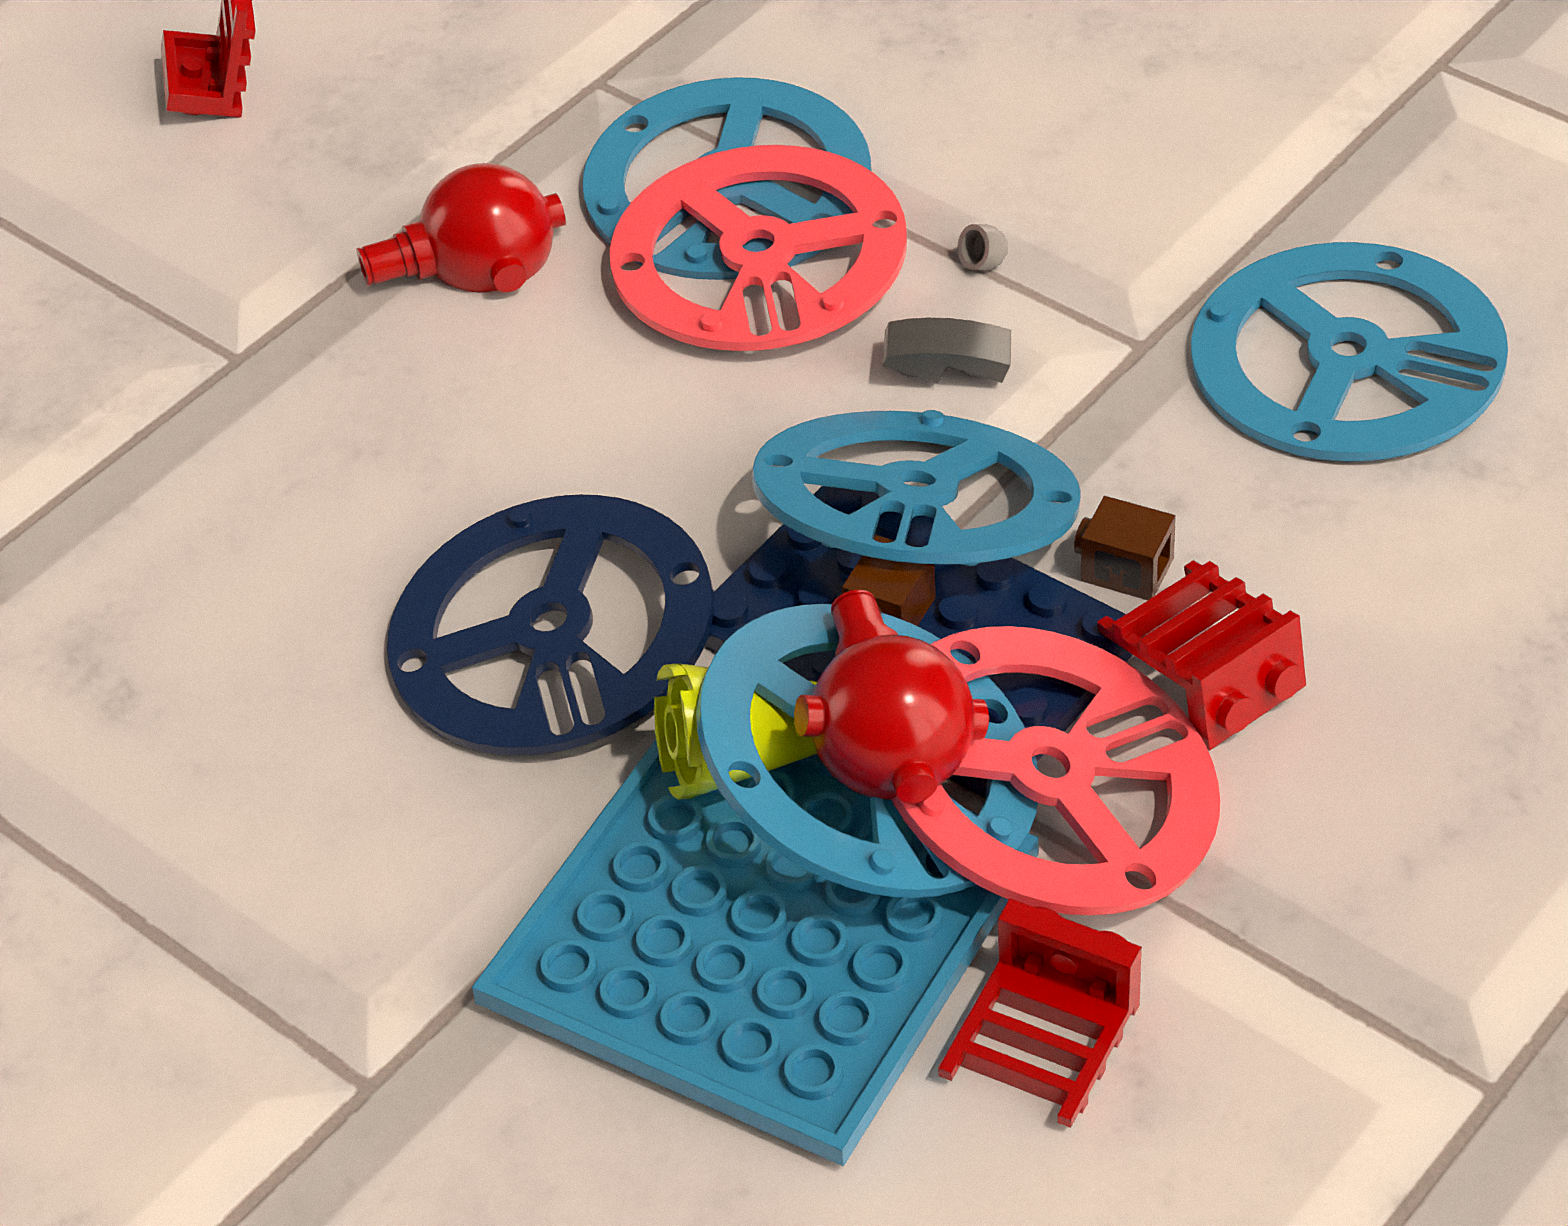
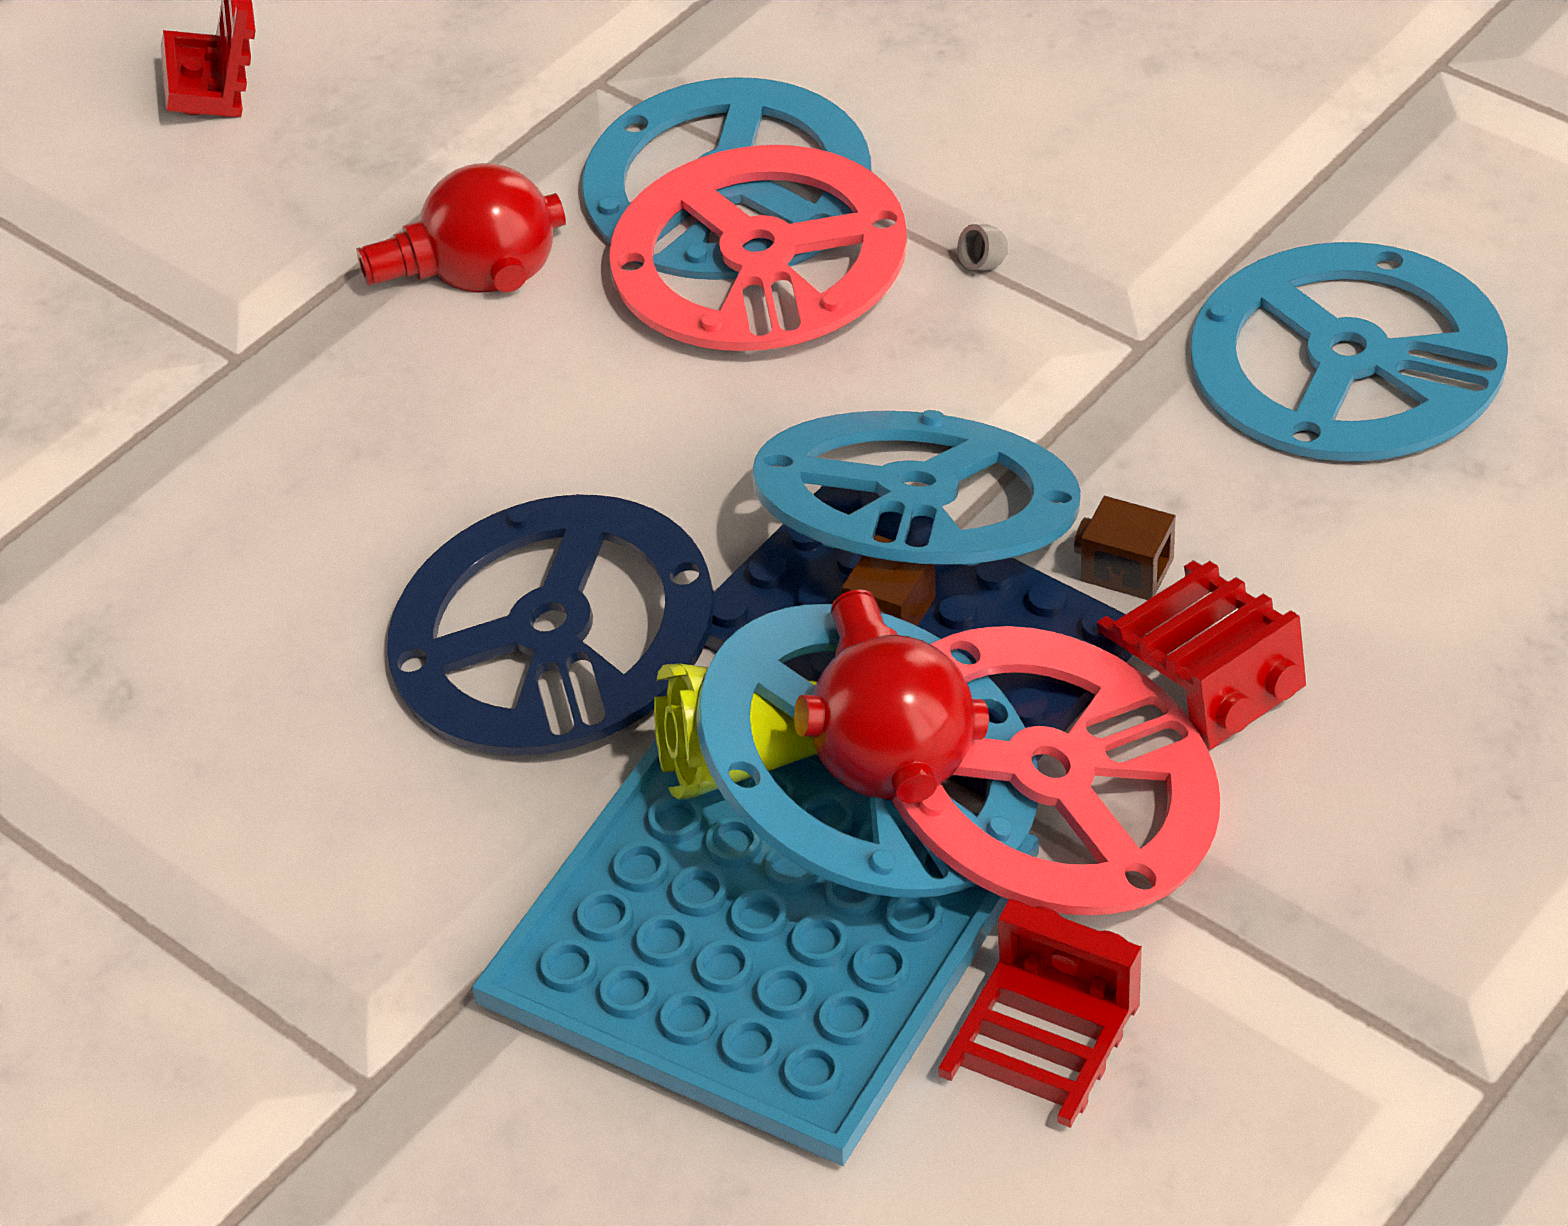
(930, 344): dark grey slope -> none

